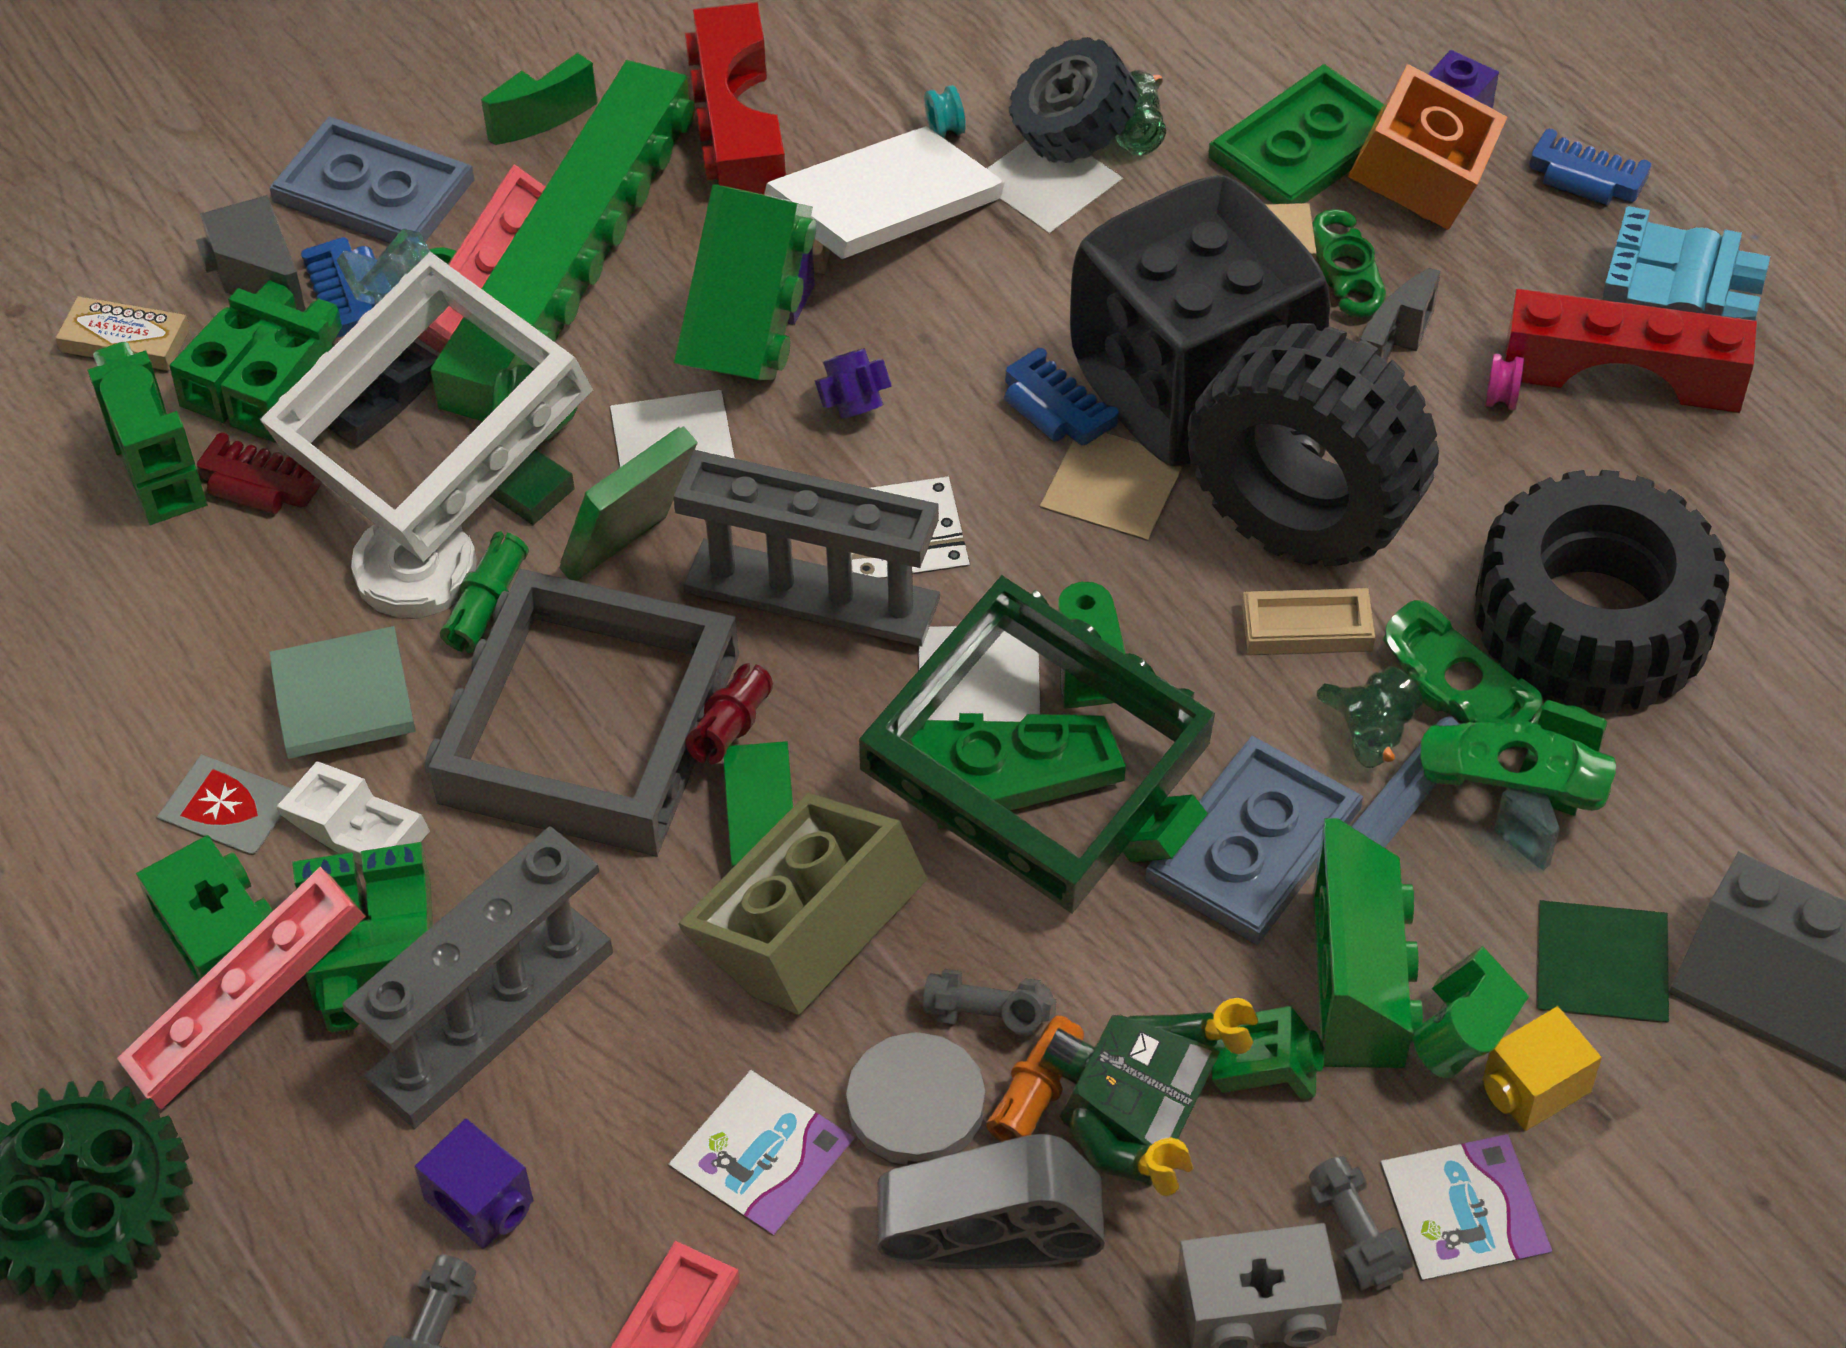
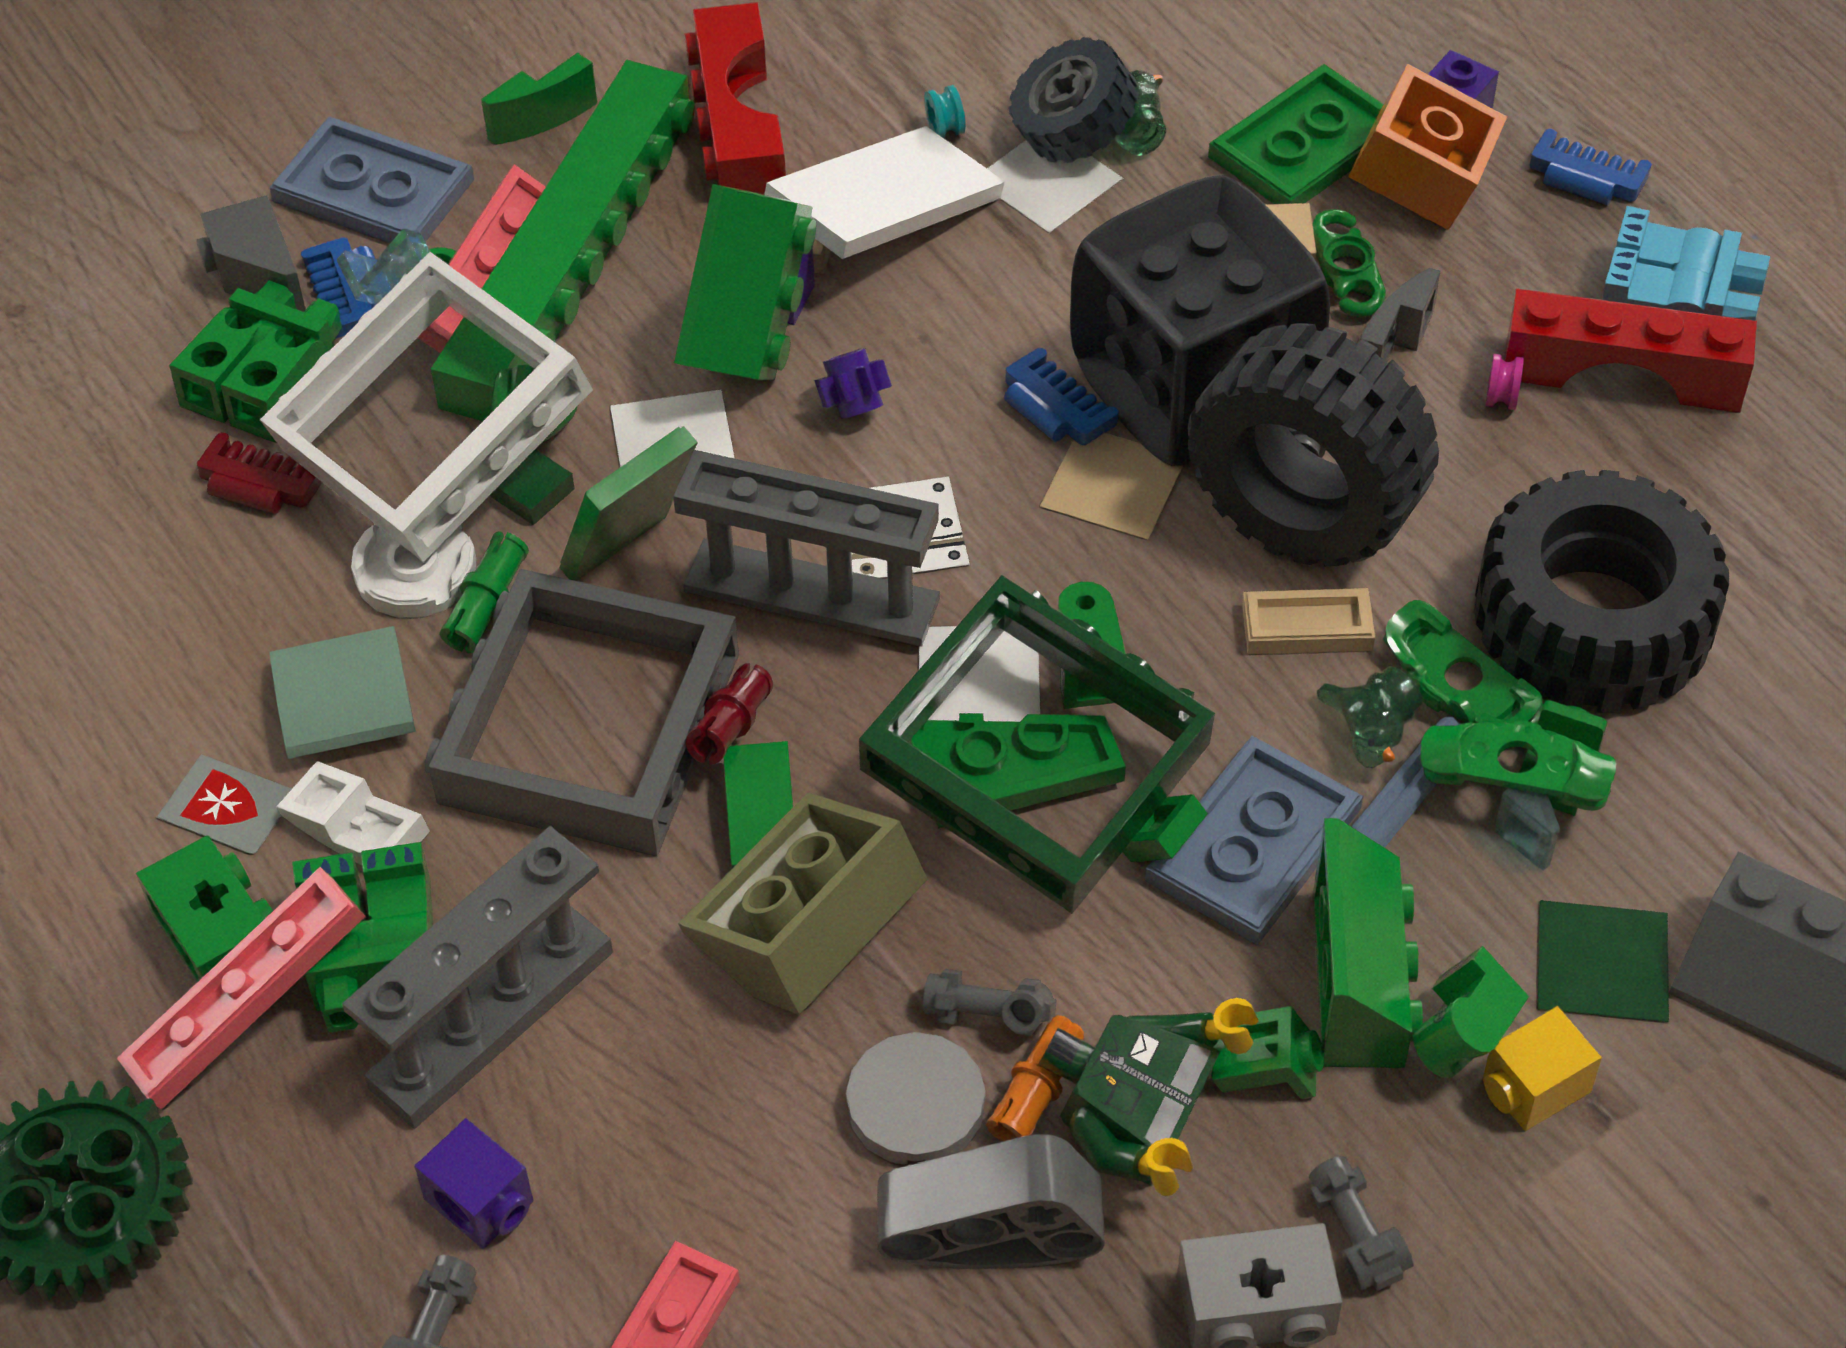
(102, 323): tile -> none
(145, 435): green hips -> none
(386, 395): black slope -> none
(761, 1152): sticker -> none
(1465, 1207): sticker -> none

